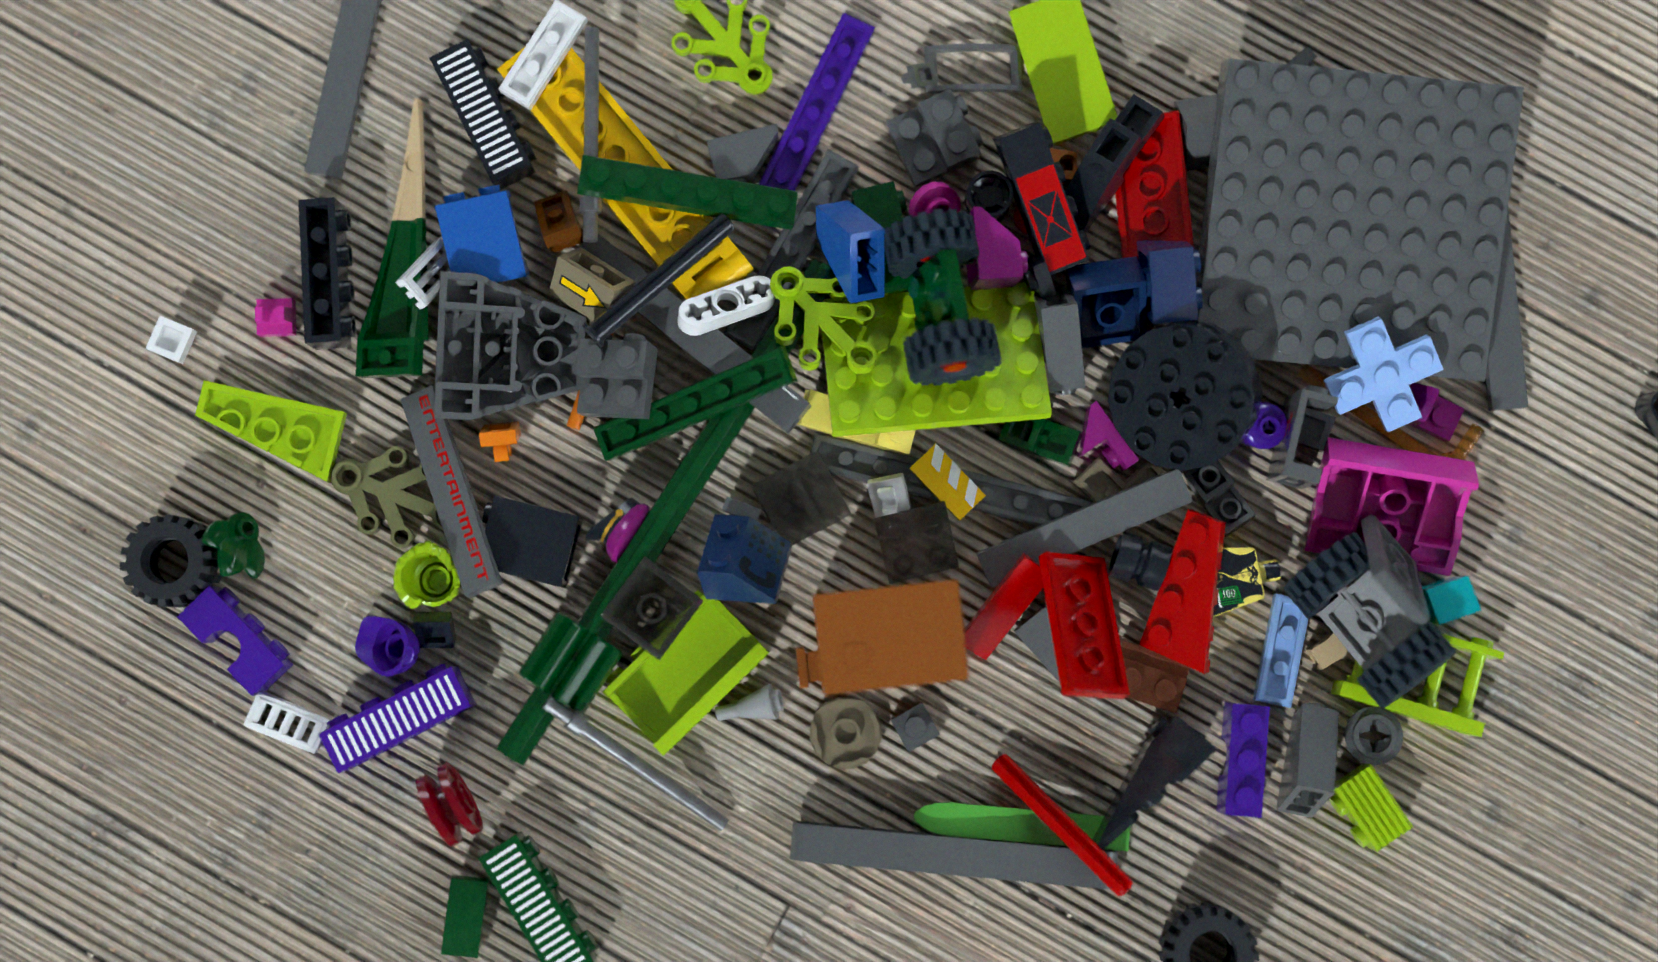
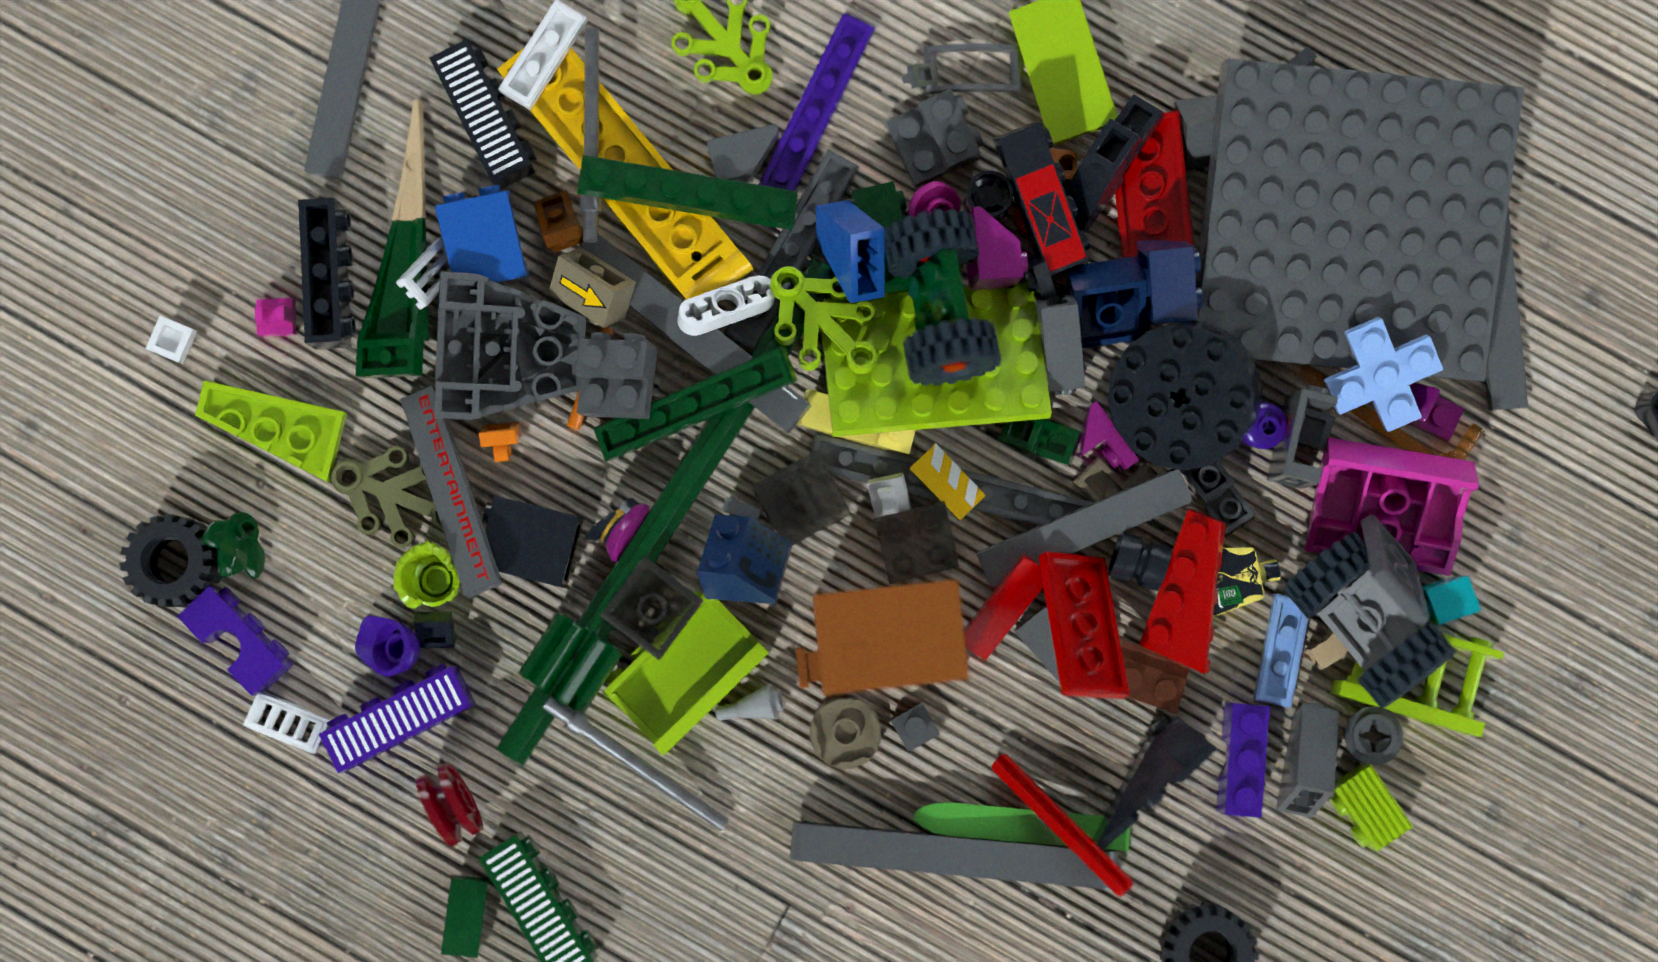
(659, 279): black axle -> none

